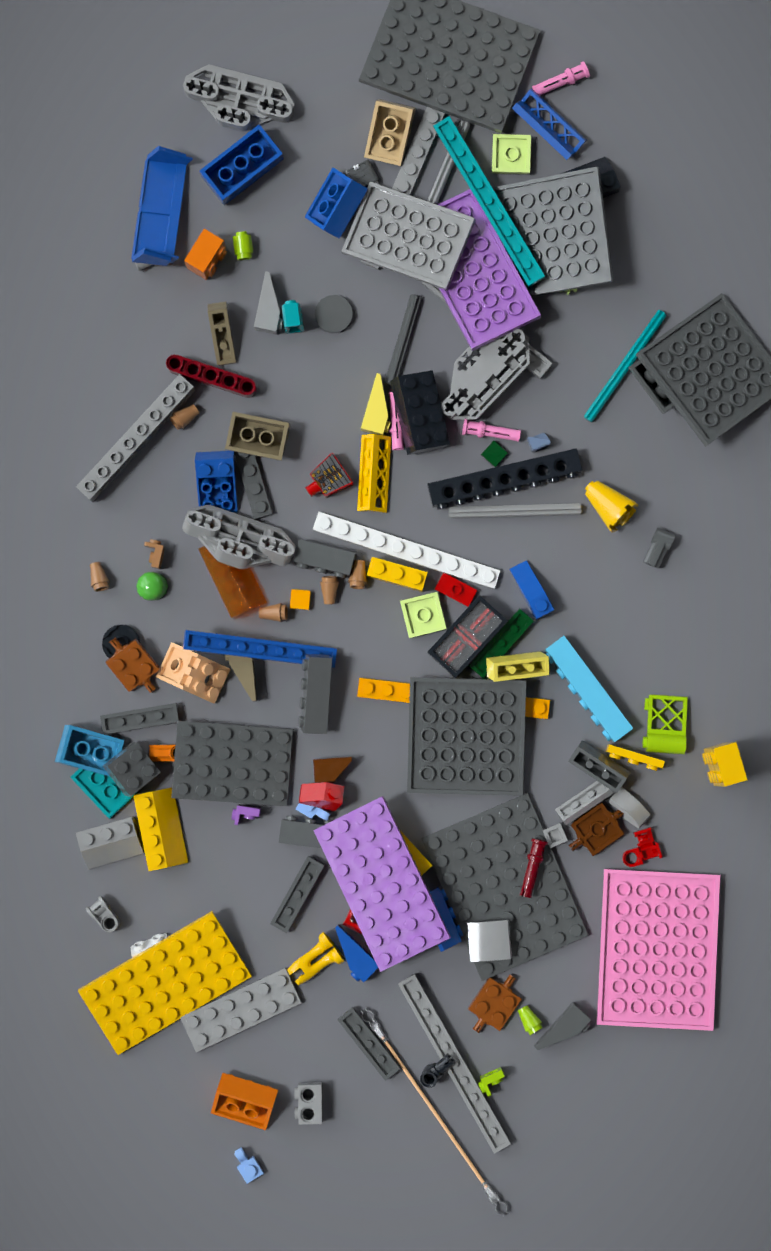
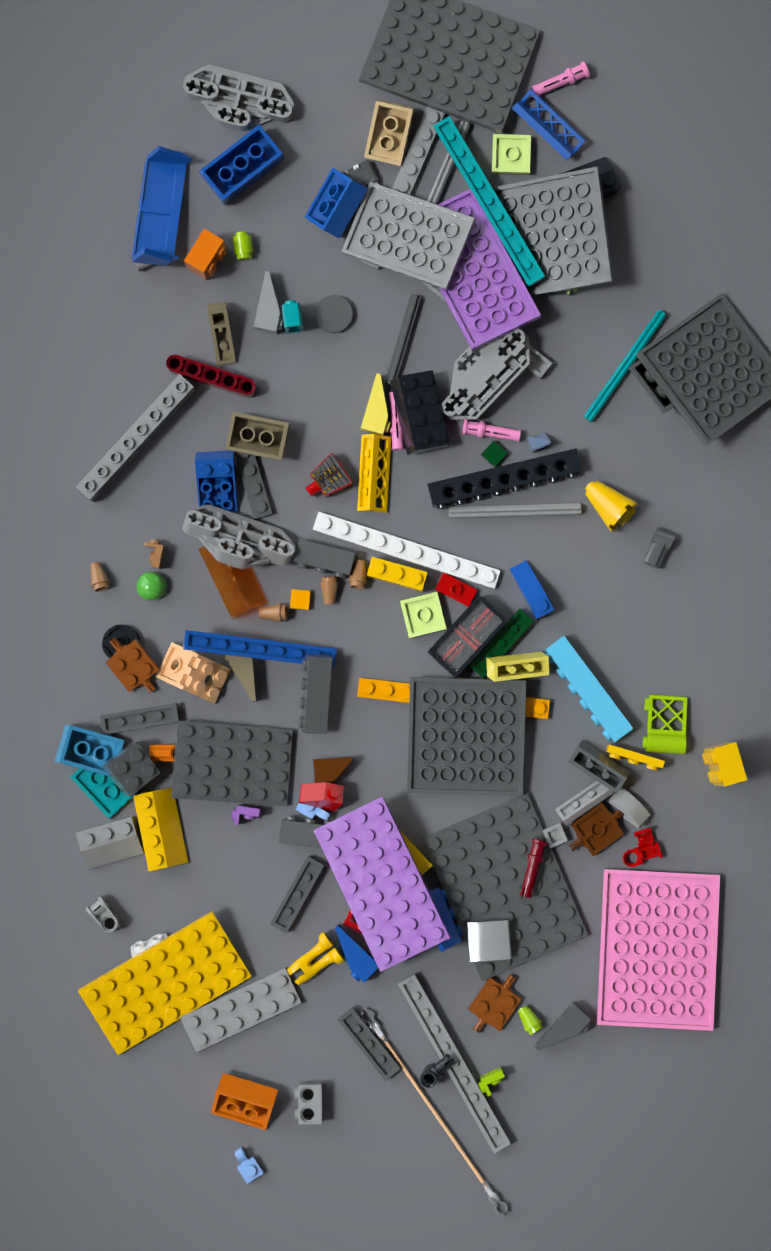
(183, 417): medium nougat cone -> none

